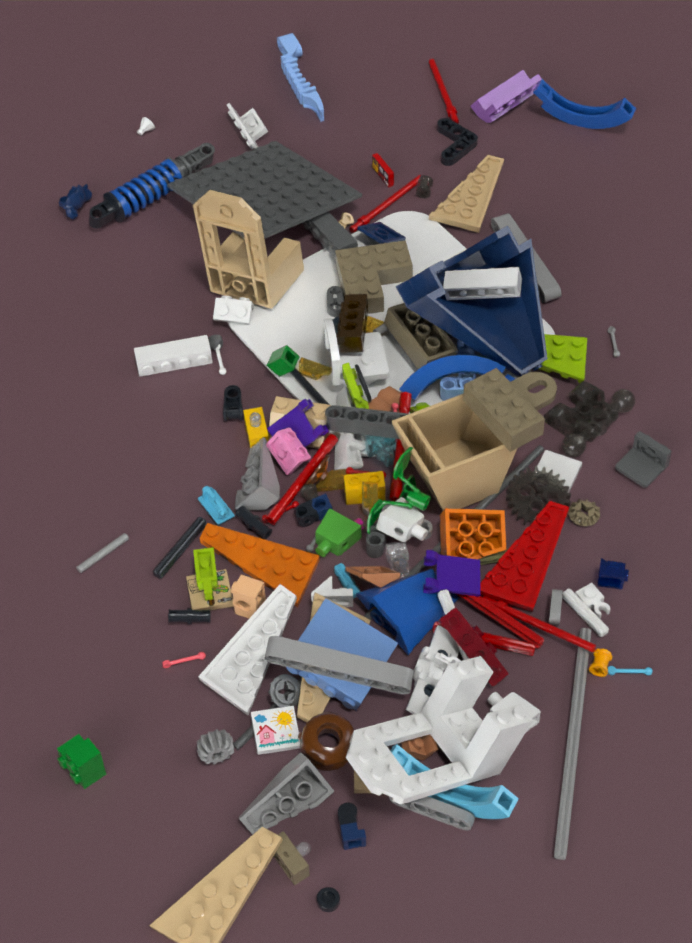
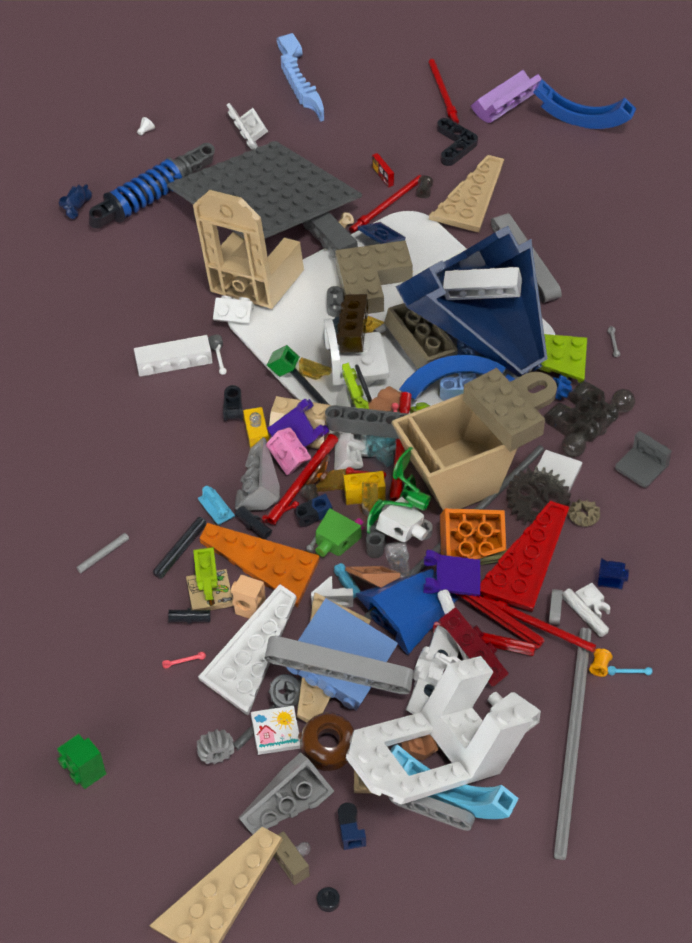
(563, 387): none -> blue gear

